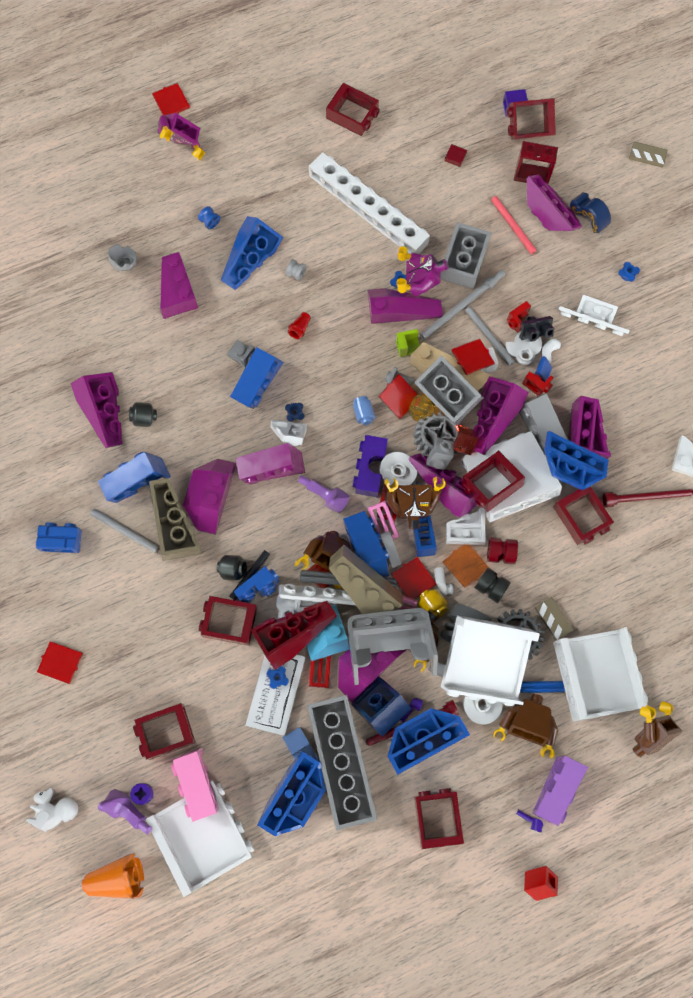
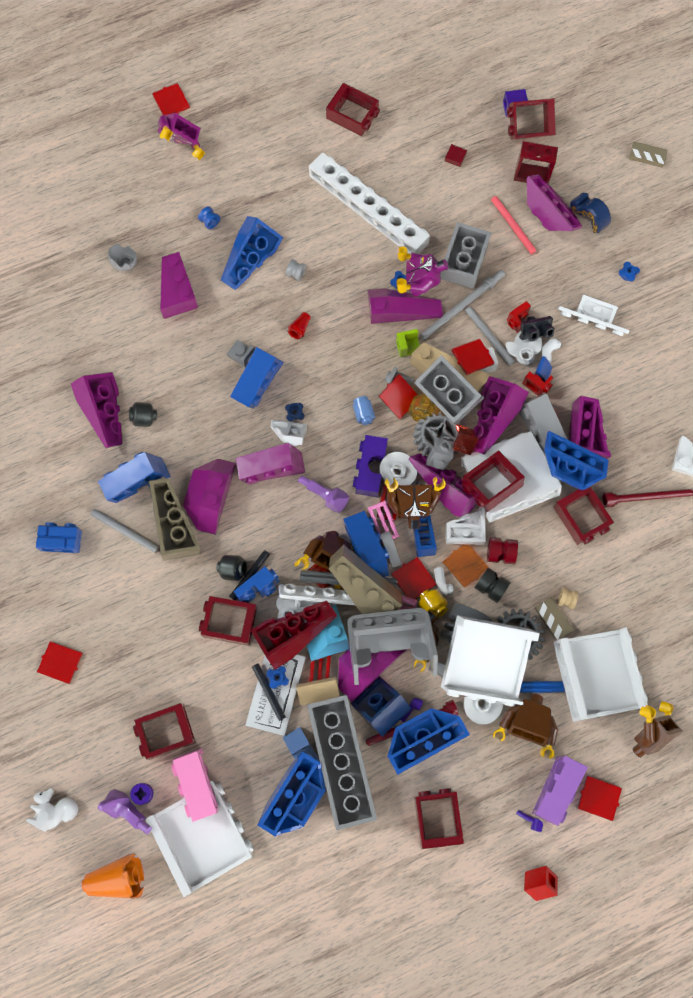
(268, 692): none -> black bar
(318, 691): none -> tan tile
(567, 598): none -> tan wheel
(599, 798): none -> red piece

